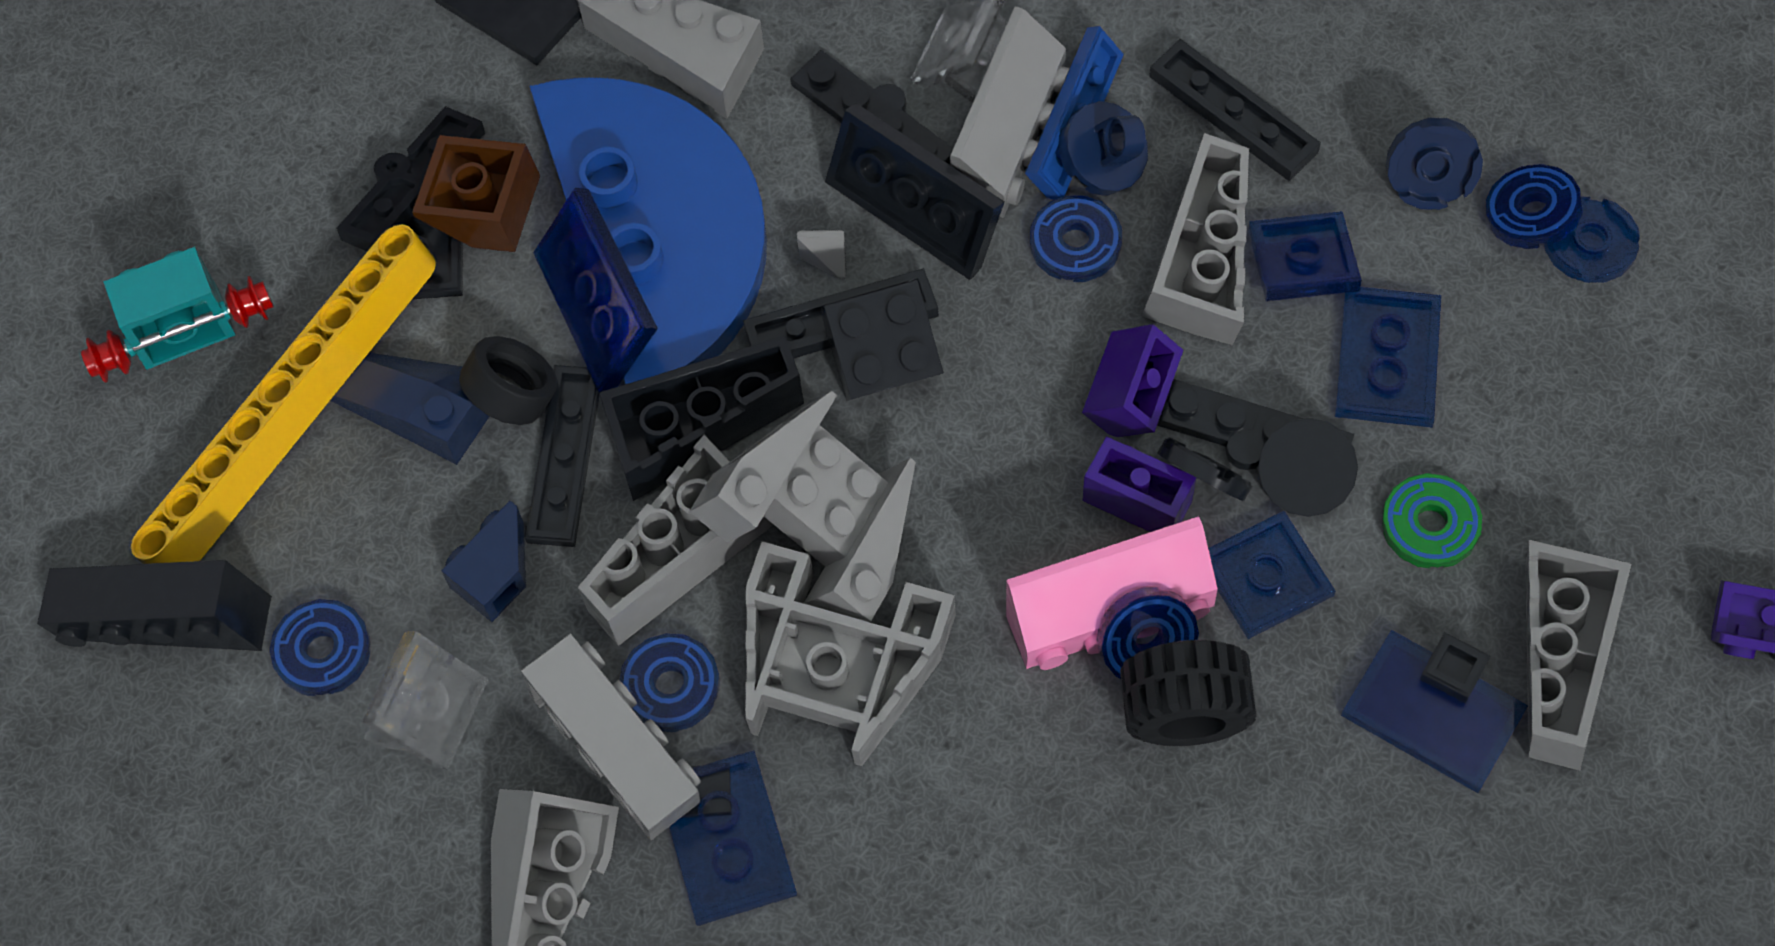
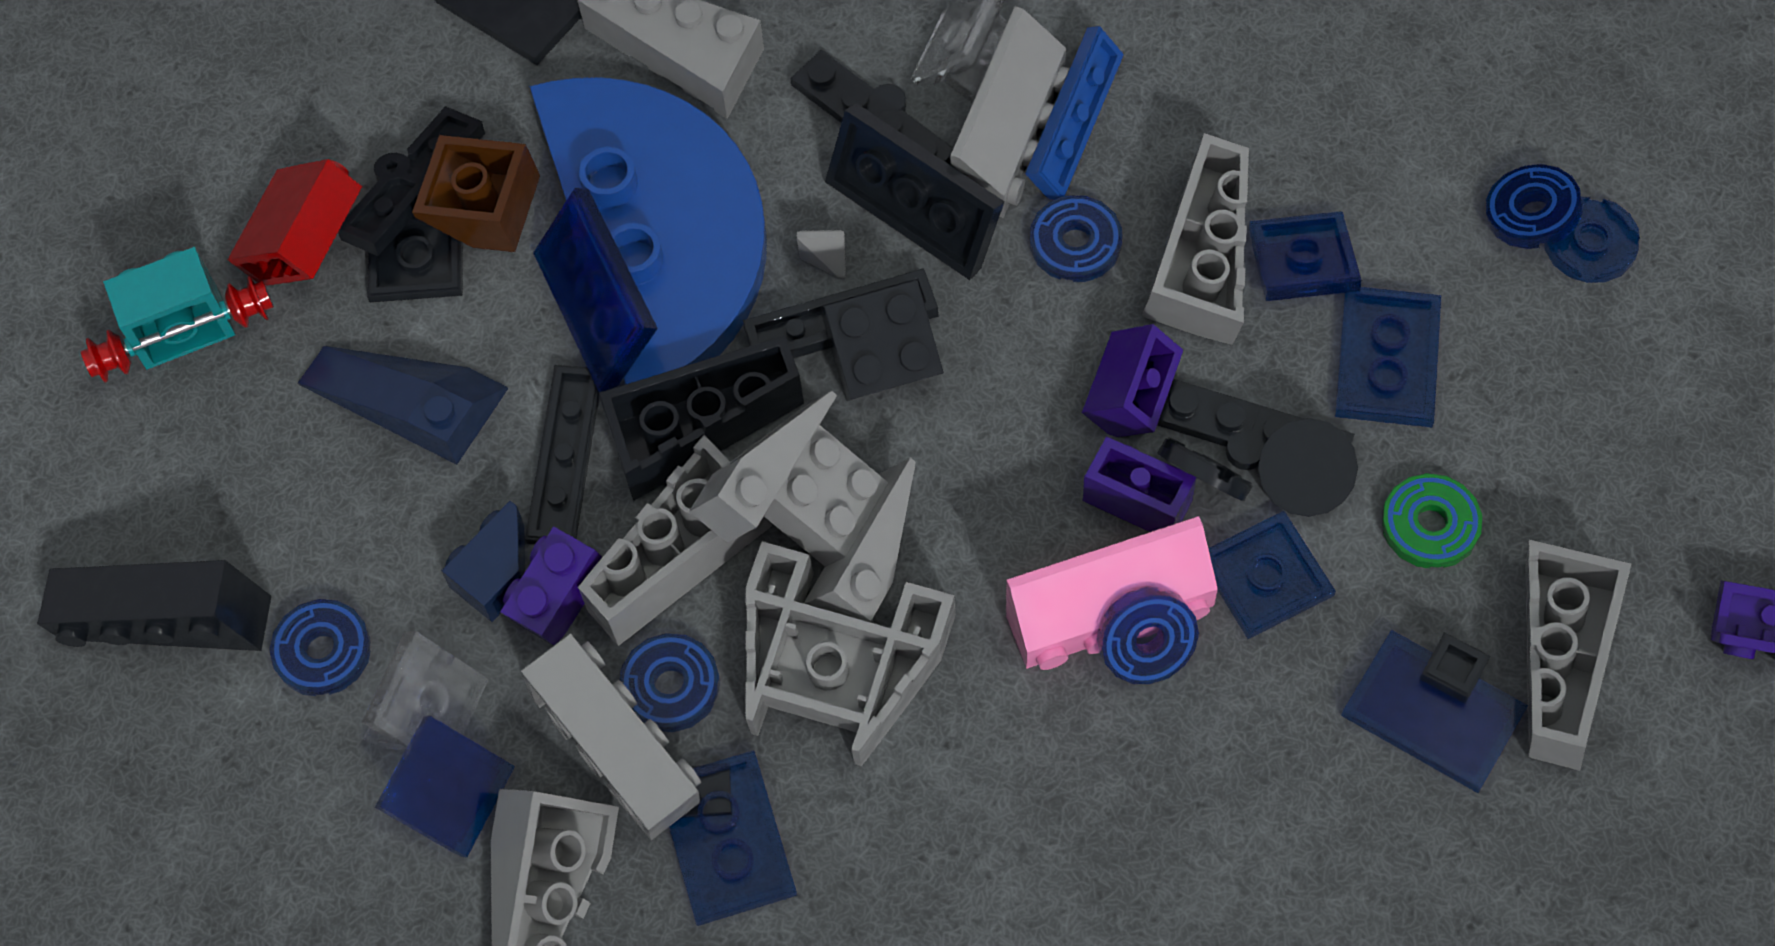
(286, 401): yellow beam -> none
(295, 222): none -> red brick
(445, 786): none -> clear blue tile
(498, 397): black tyre -> none
(548, 592): none -> dark purple brick
(1104, 148): dark blue tile -> none
(1188, 693): black tyre -> none
(1234, 109): black plate -> none
(1434, 163): dark blue tile -> none

